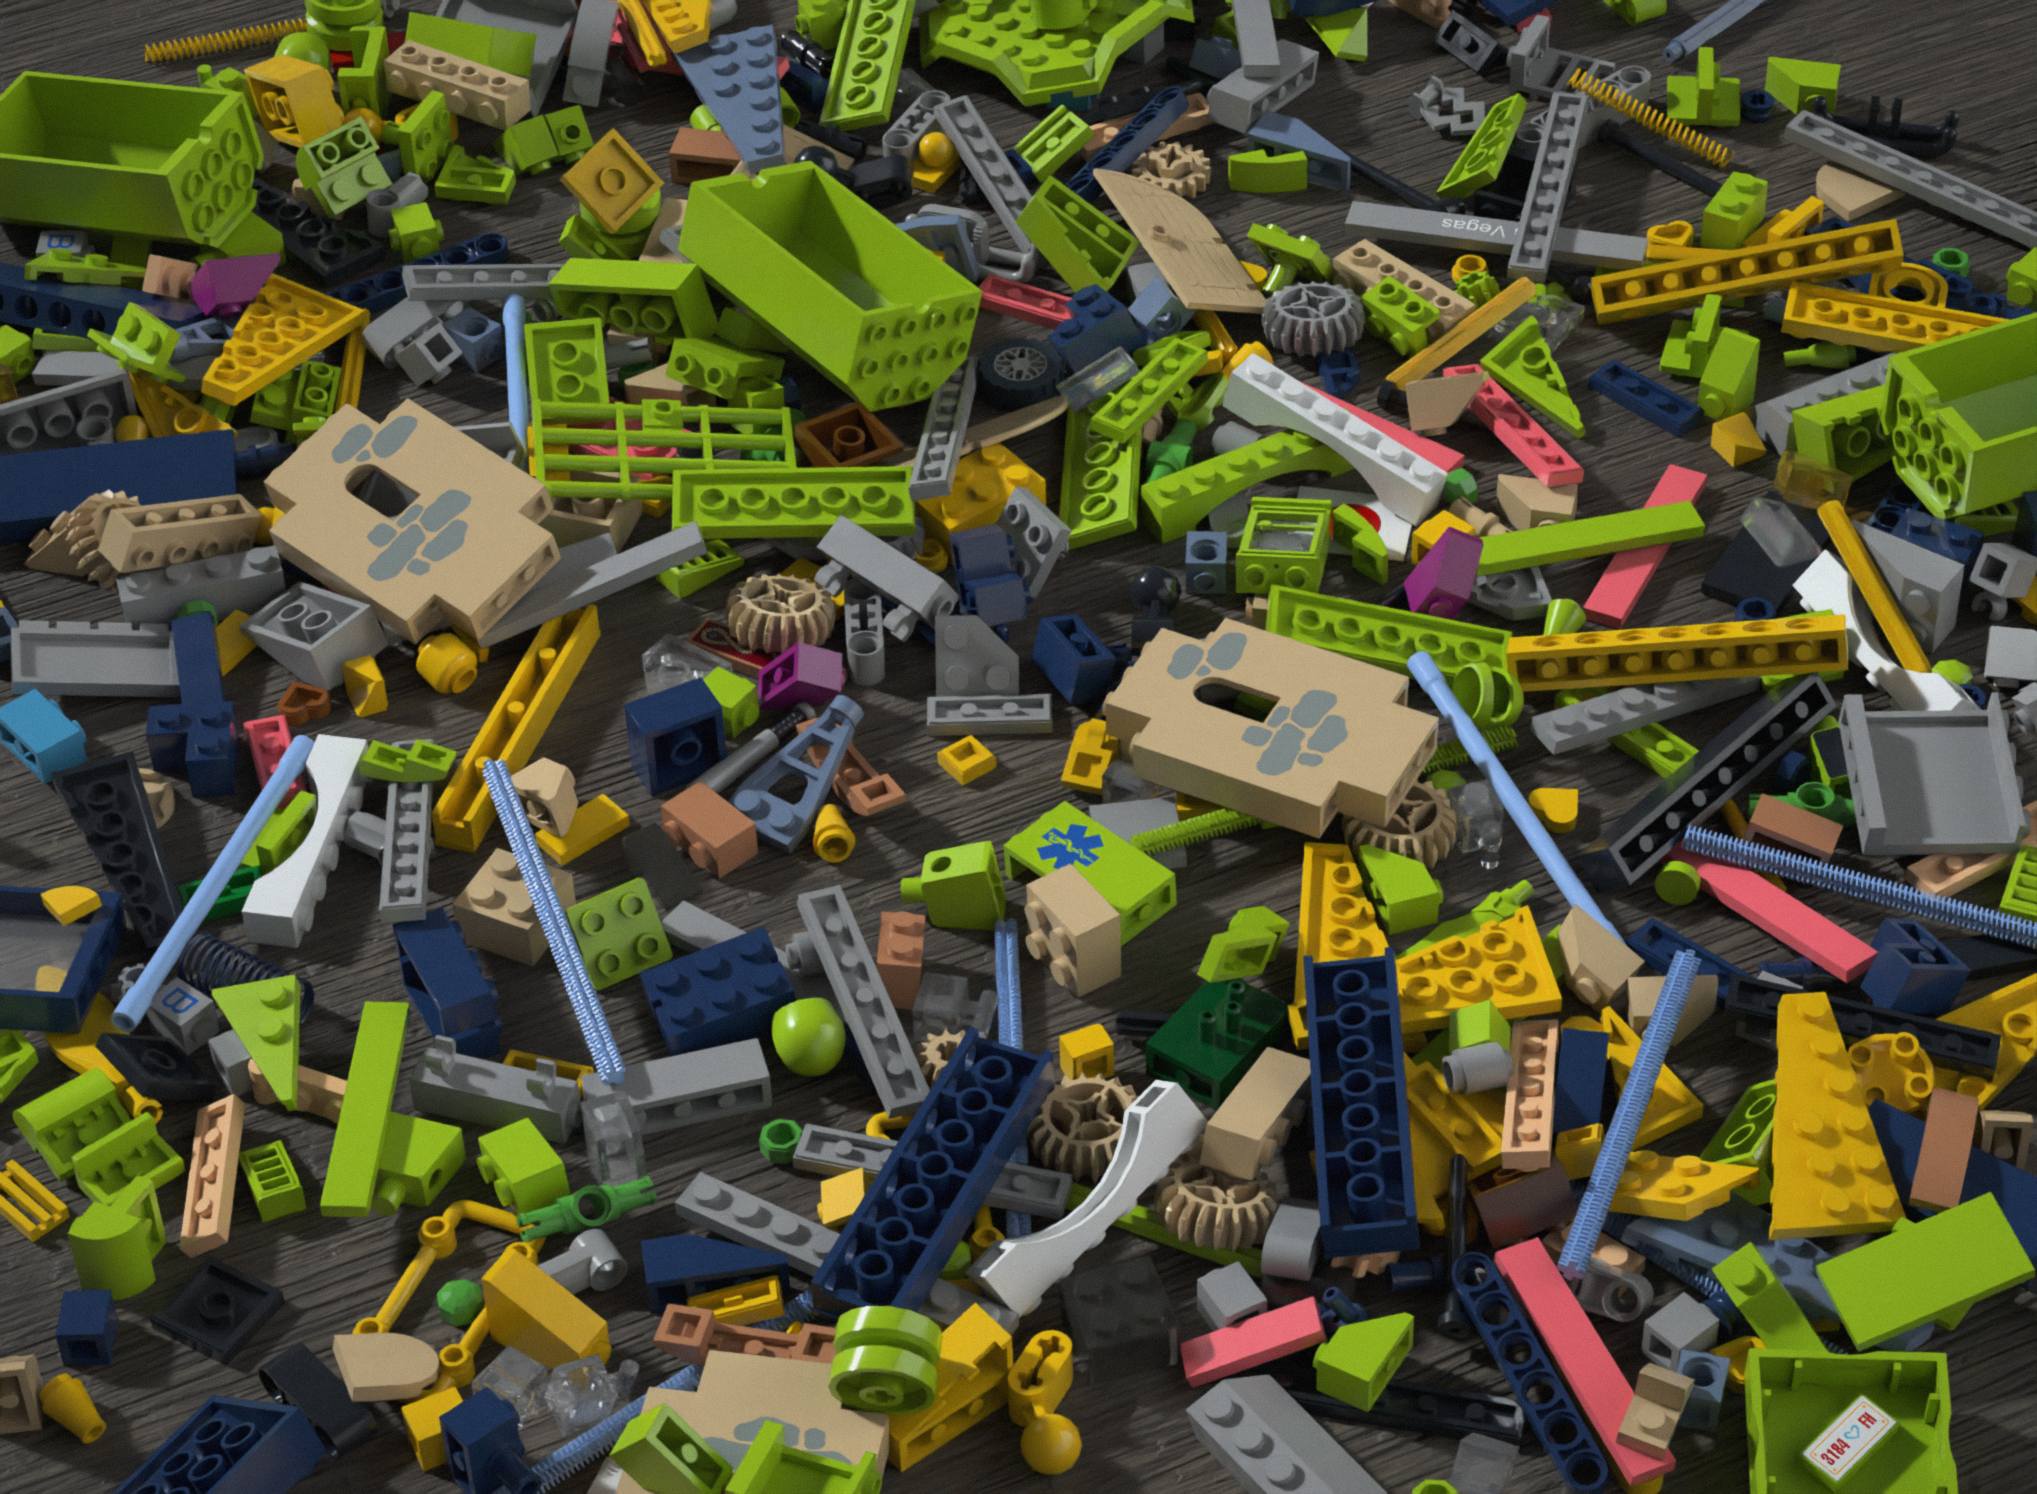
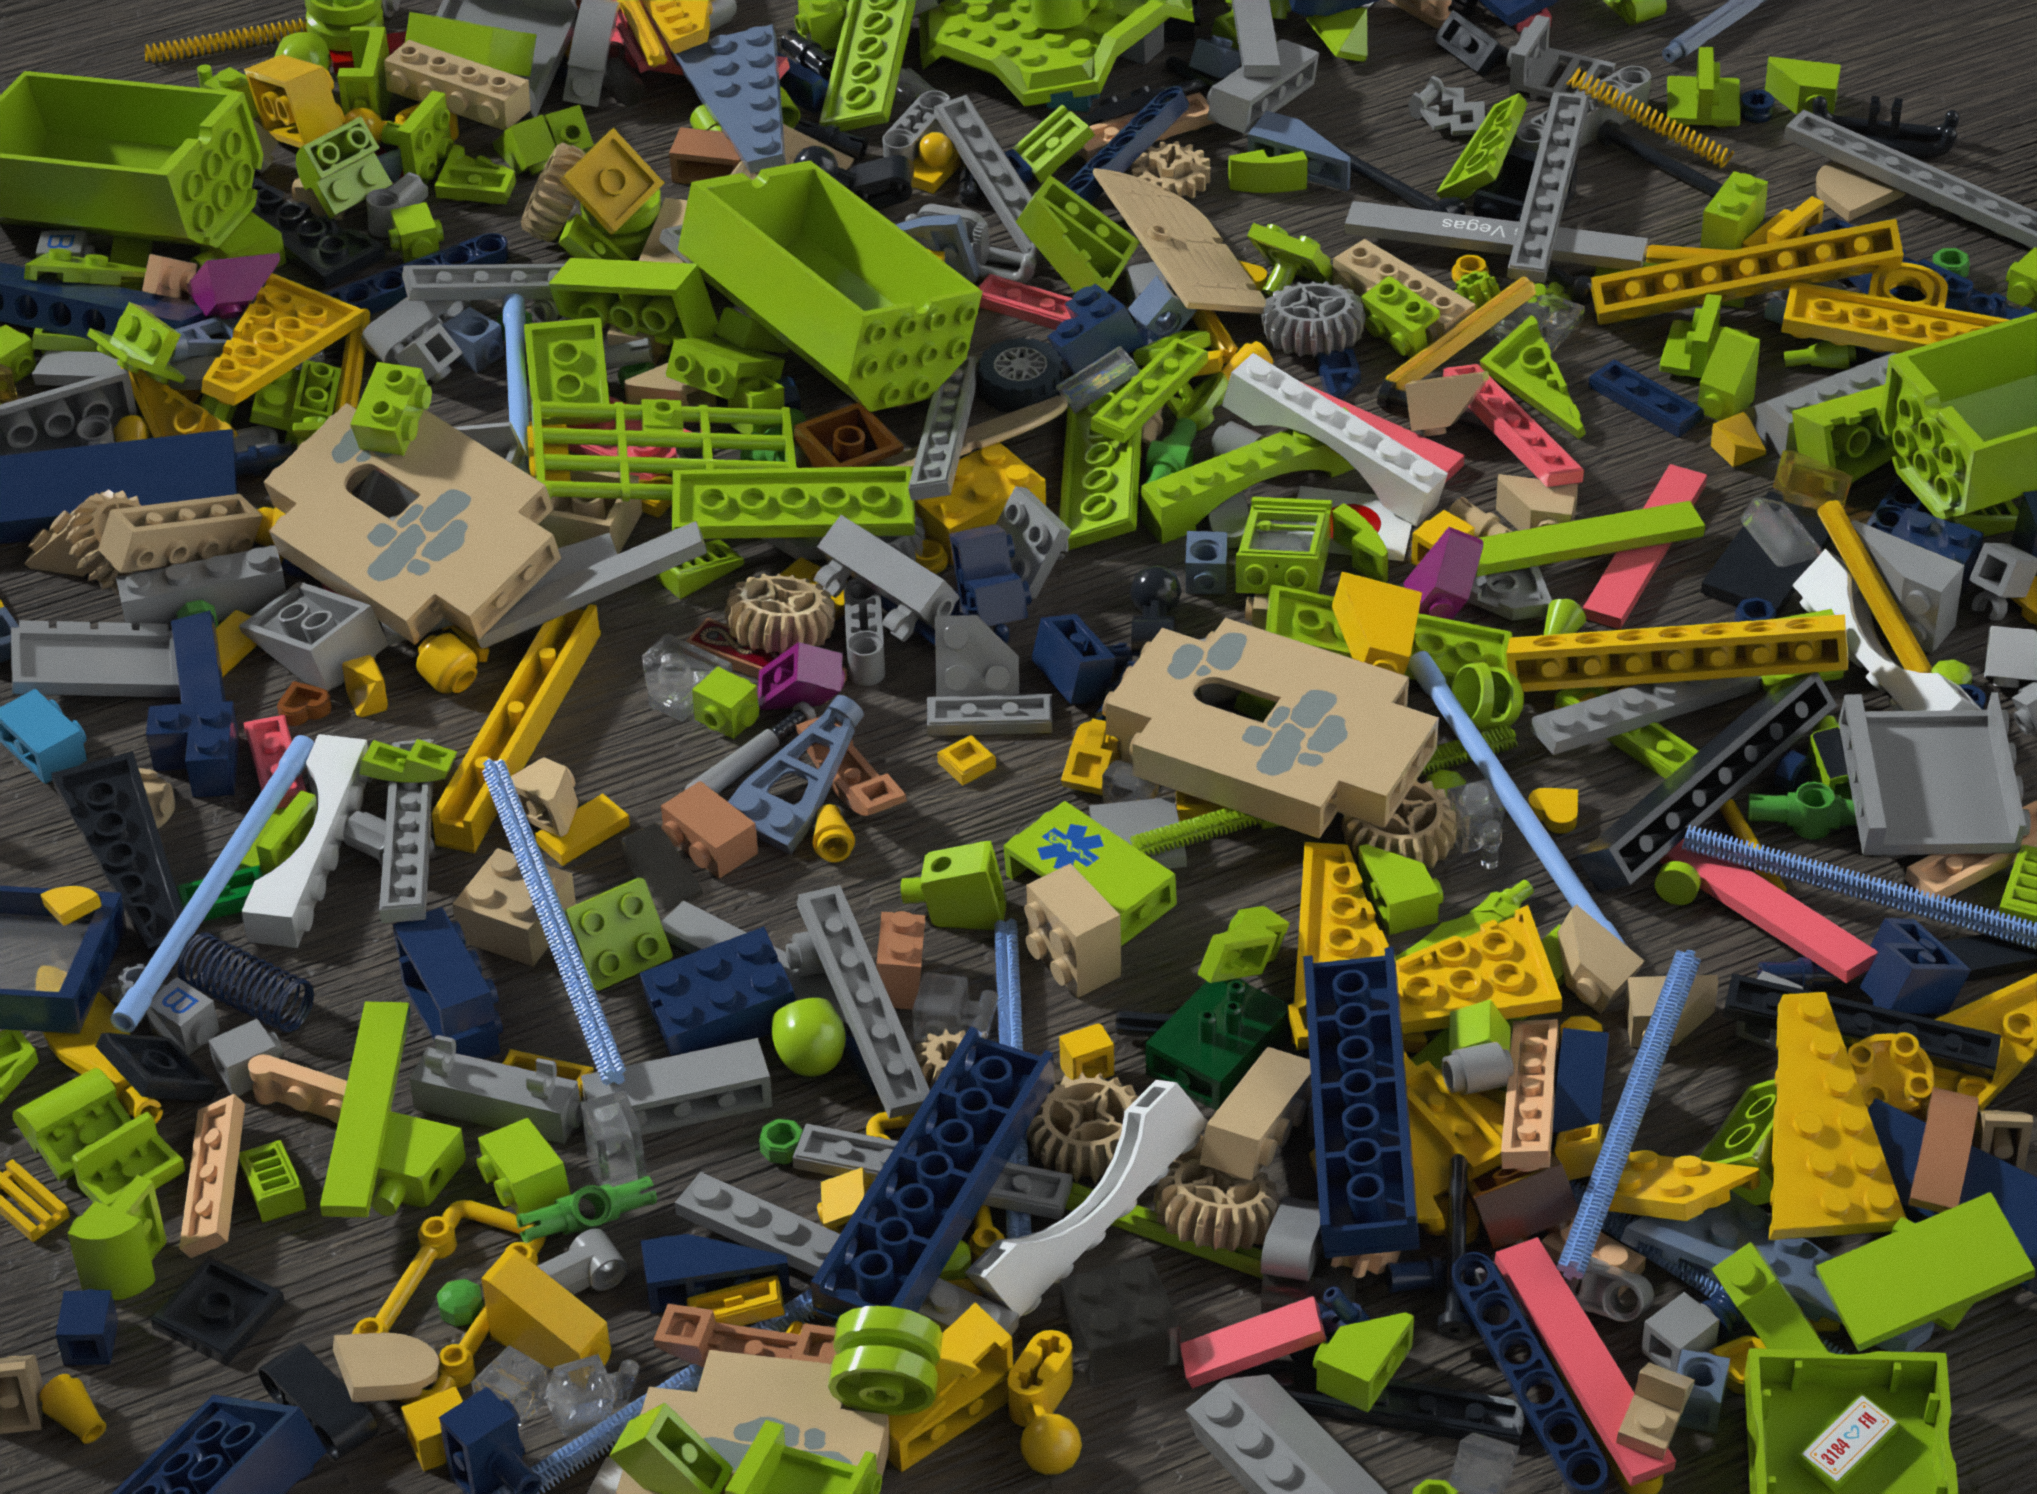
(267, 1023): lime wing -> none
(391, 408): none -> lime brick
(551, 199): none -> tan gear
(675, 735): dark blue brick -> none
(1229, 1297): light grey brick -> none
(1377, 620): none -> yellow slope
(1460, 484): bright green tile -> none
(1658, 945): dark blue tile -> none
(1671, 1101): yellow wing -> none
(1674, 234): yellow tile -> none
(1792, 831): nougat piece -> none

